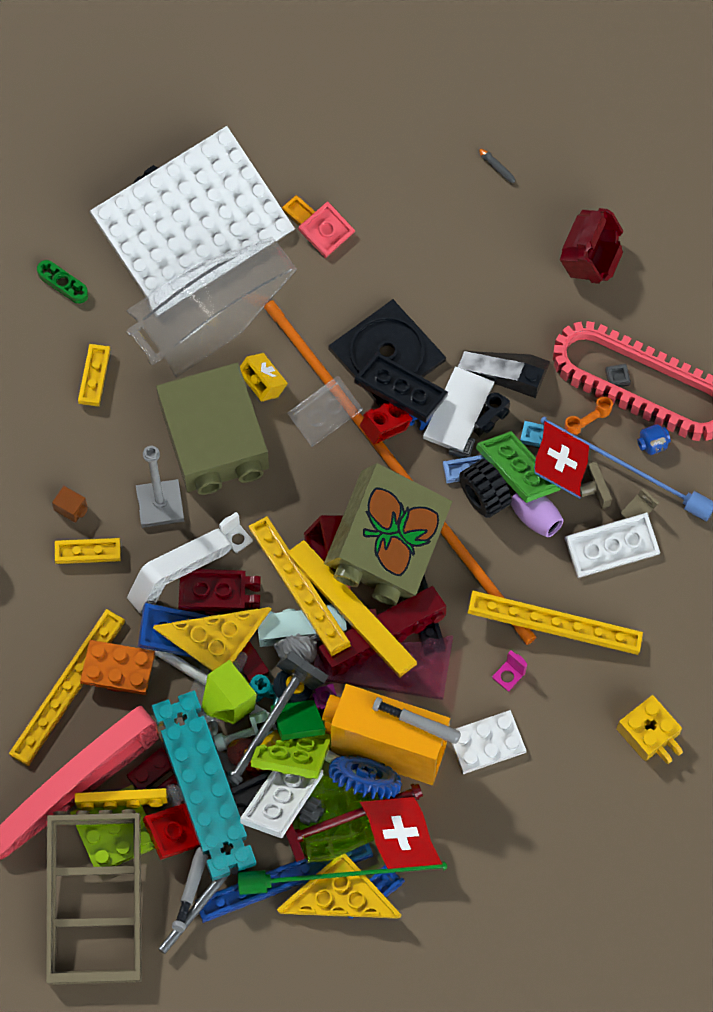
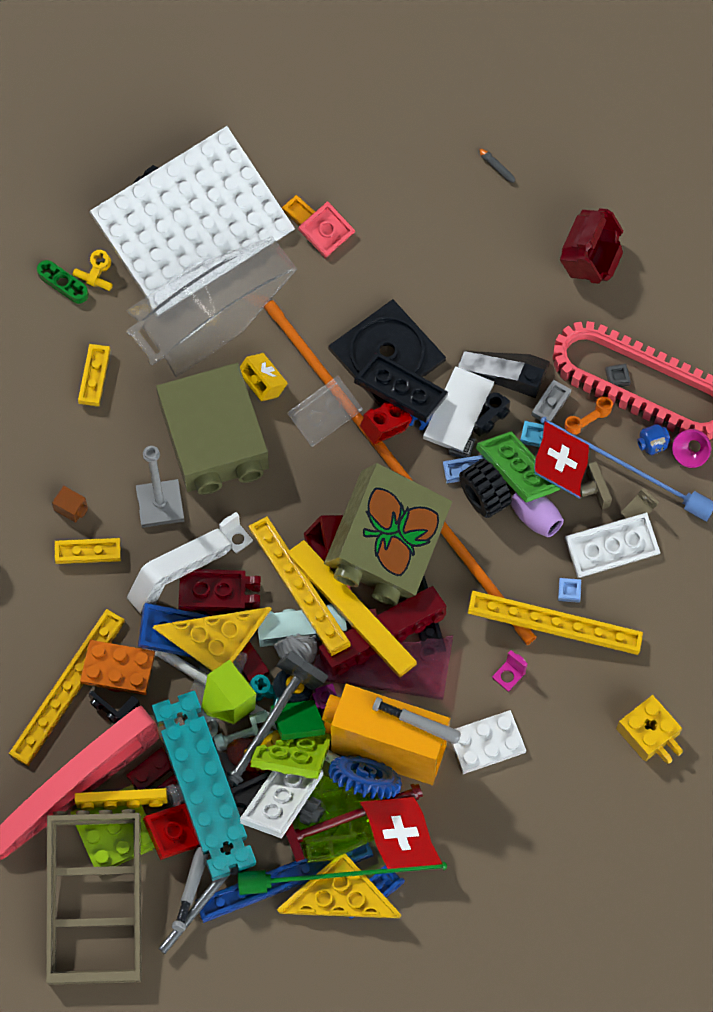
(93, 277): none -> yellow piece
(113, 715): none -> black bracket
(551, 401): none -> light grey plate
(569, 590): none -> light blue tile
(685, 455): none -> dark pink piece

